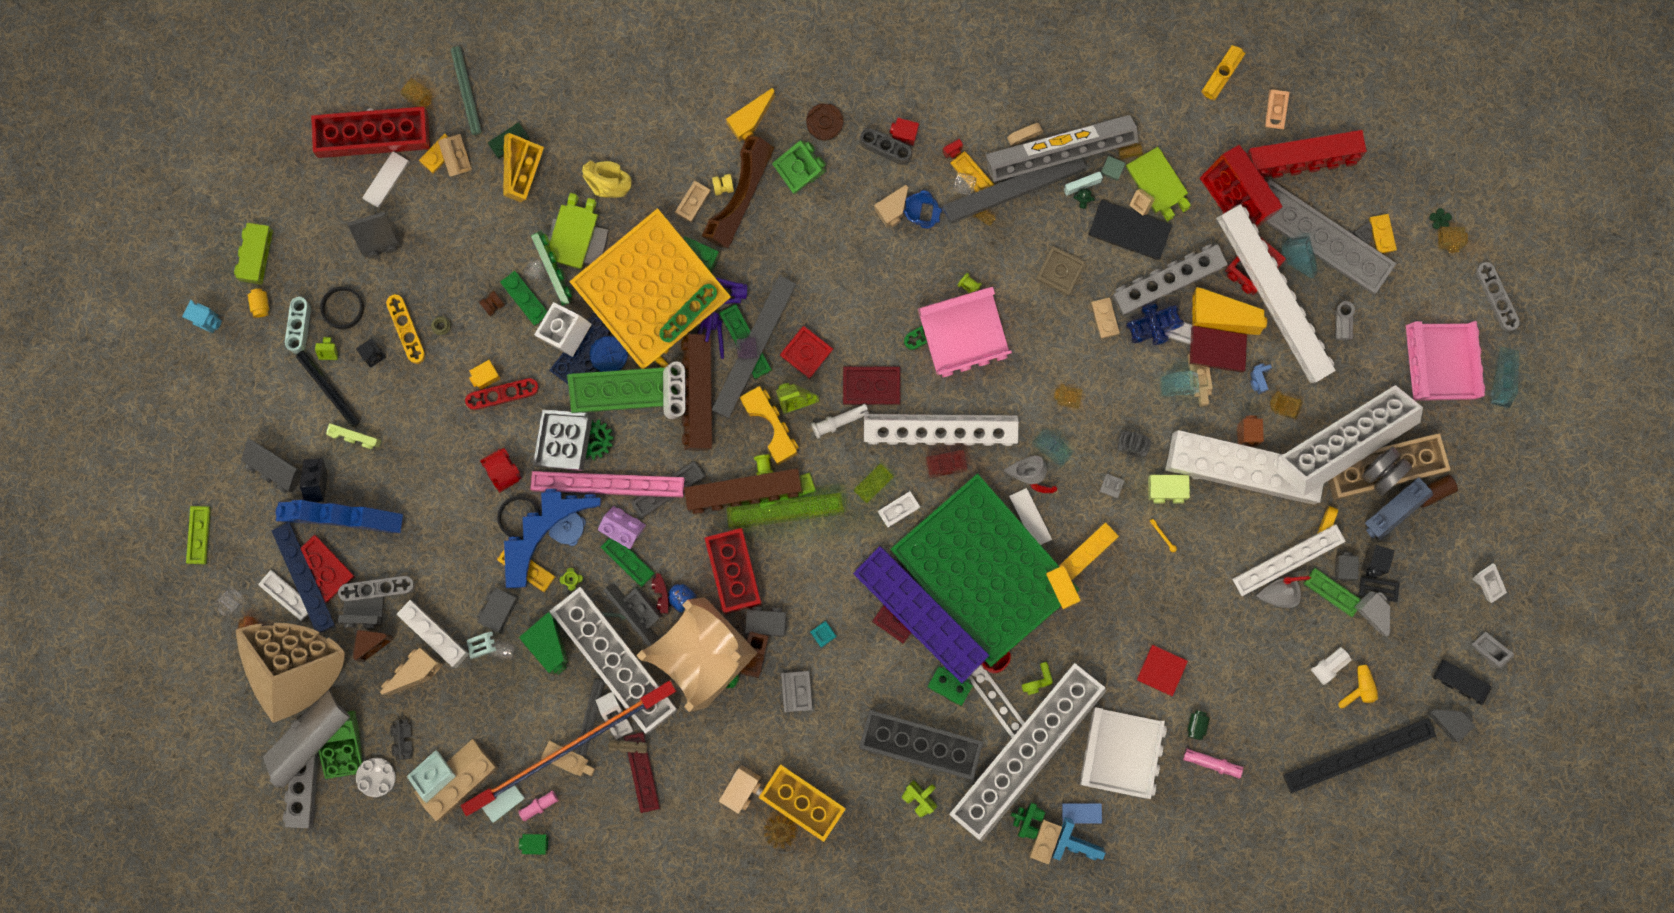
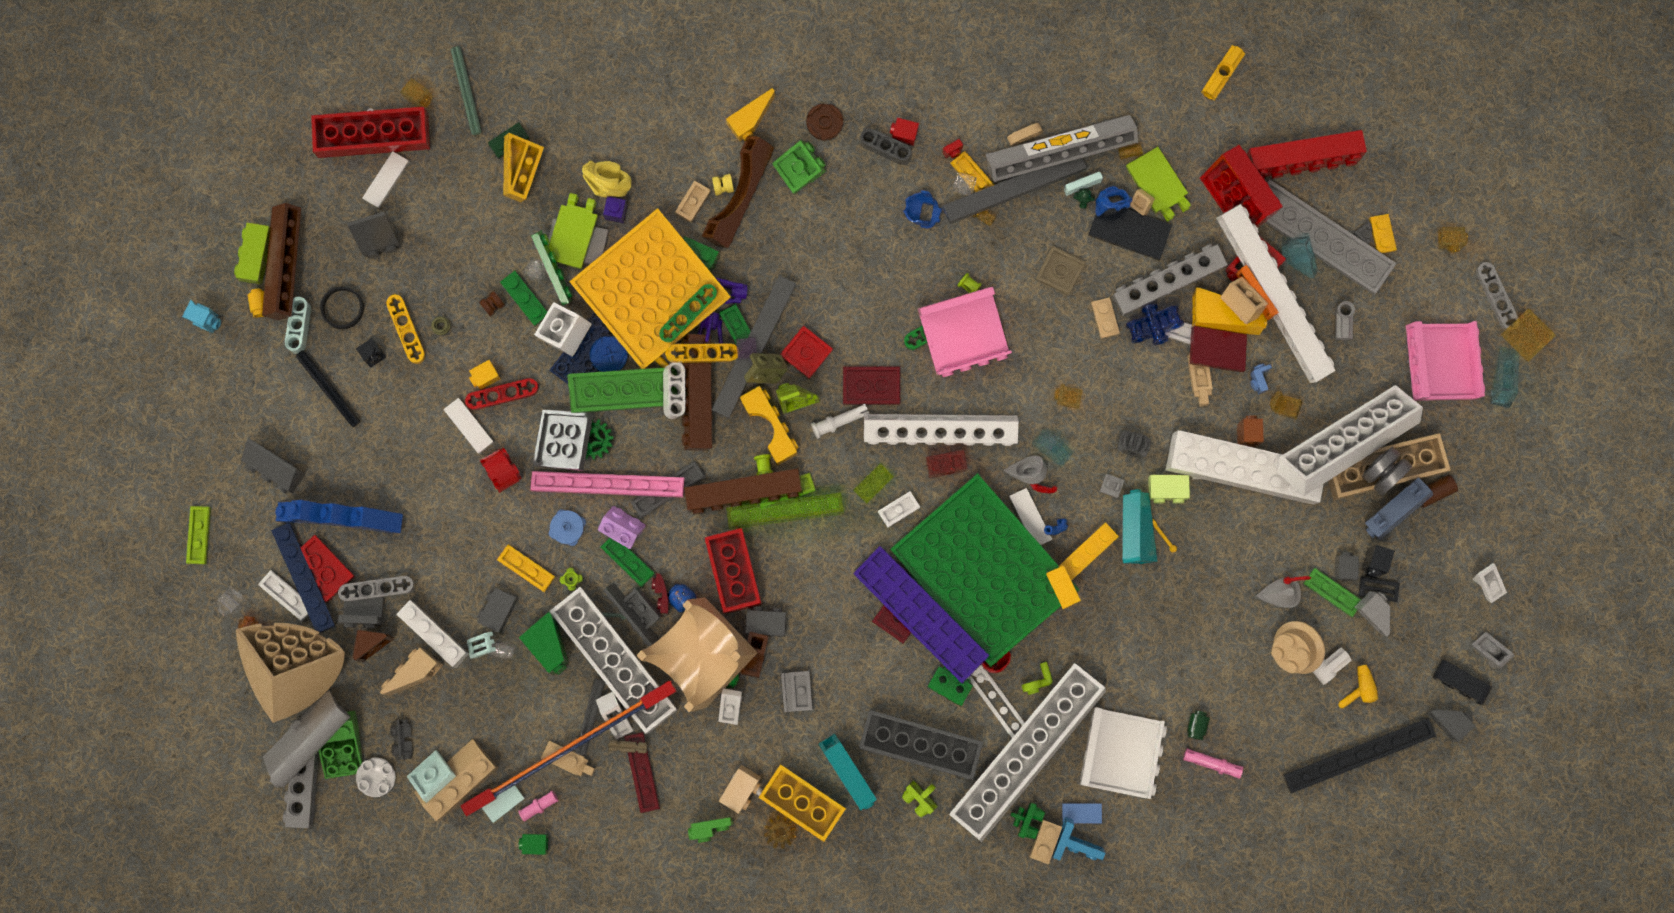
(281, 261): none -> reddish brown brick
(313, 480): black brick -> none
(326, 350): lime tile -> none
(351, 436): yellowish green hinge -> none
(433, 157): yellow plate -> none
(455, 155): tan slope -> none
(468, 426): none -> white tile
(507, 502): black tyre -> none
(554, 509): blue arch -> none
(615, 209): none -> dark purple brick
(702, 353): none -> yellow beam
(705, 830): none -> bright green plate
(730, 706): none -> white slope
(766, 368): none -> olive bracket
(823, 634): teal tile -> none
(848, 772): none -> teal slope
(891, 208): tan slope -> none
(1054, 530): none -> blue arm
(1103, 202): none -> blue helmet
(1113, 168): sand green tile -> none
(1138, 529): none -> teal slope
(1162, 670): red tile -> none
(1179, 383): clear light blue slope -> none
(1244, 300): none -> tan brick
(1270, 310): none -> orange tile
(1277, 108): light nougat slope -> none
(1288, 560): white tile -> none
(1298, 648): none -> tan piece
(1328, 518): yellow beam -> none
(1440, 219): dark green plant -> none
(1528, 335): none -> clear yellow hinge

